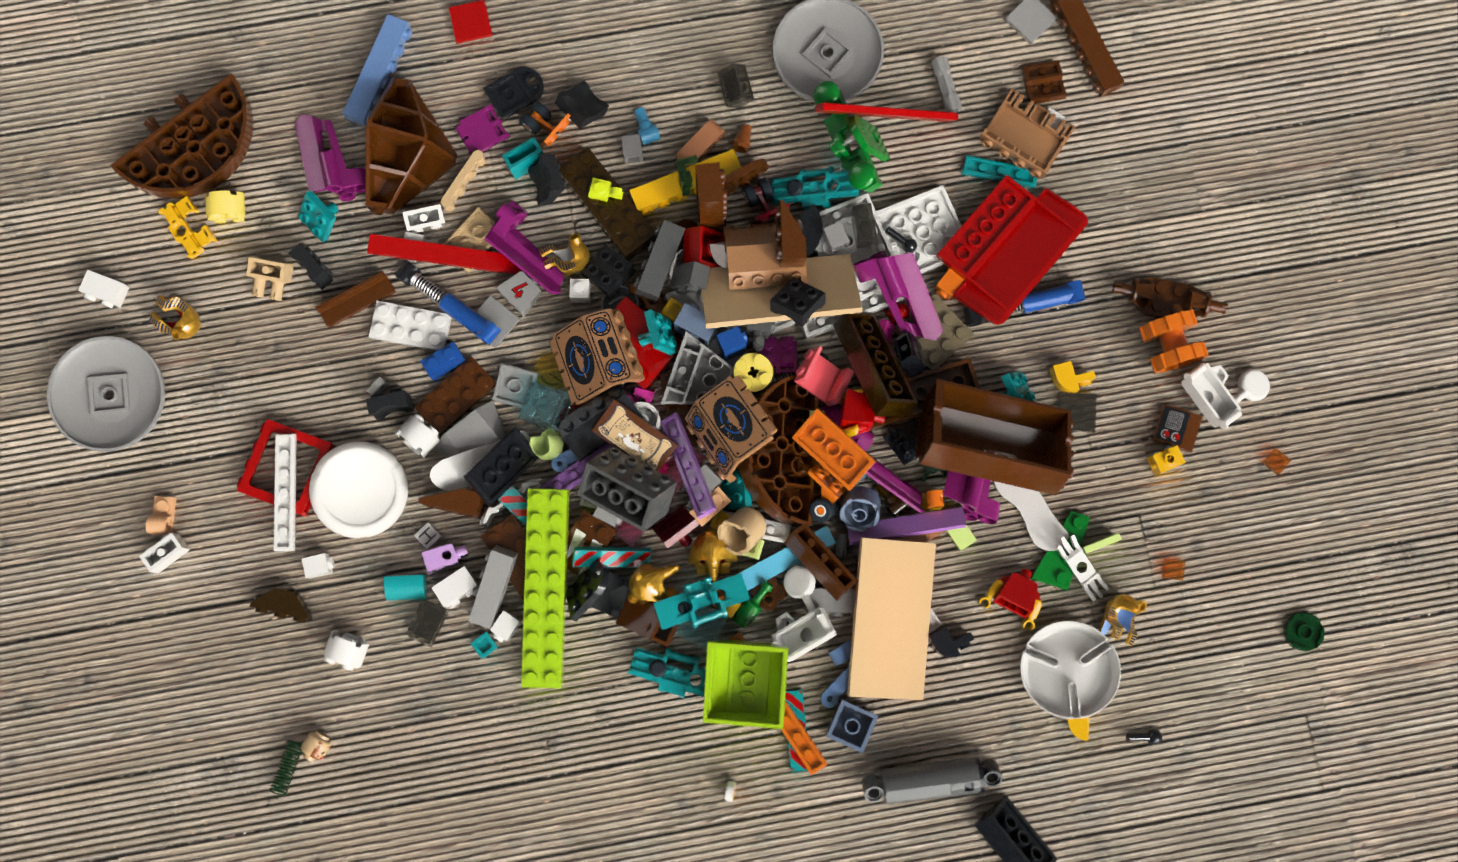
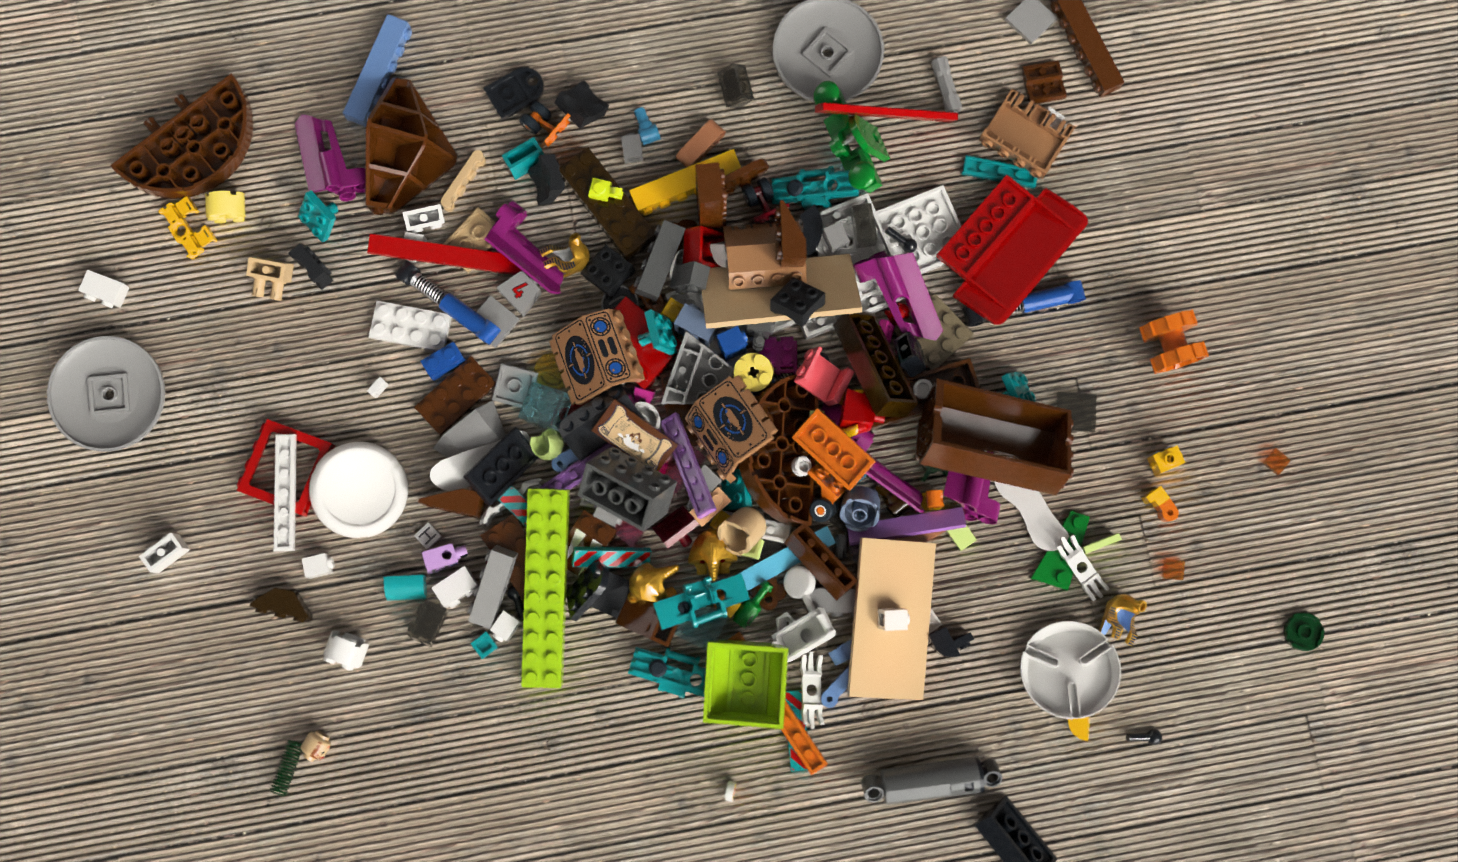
(162, 519): light nougat plate -> none
(185, 327): pearl gold piece -> none
(355, 299): reddish brown panel -> none
(383, 405): black brick -> none
(418, 436): white brick -> none
(470, 21): red tile -> none
(481, 130): magenta plate -> none
(514, 595): none -> black bar
(580, 290): white brick -> none
(684, 176): clear green plate -> none
(742, 140): dark orange cone -> none
(801, 466): none -> white tile
(811, 702): none -> white piece
(851, 726): sand blue brick -> none
(893, 619): none -> white brick
(903, 440): black hinge -> none
(922, 388): none -> white tile
(948, 284): orange brick -> none
(1017, 595): red torso -> none
(1066, 380): yellow brick -> none
(1162, 503): none -> leg
(1168, 297): reddish brown plate -> none
(1177, 428): slope -> none
(1213, 399): white piece -> none

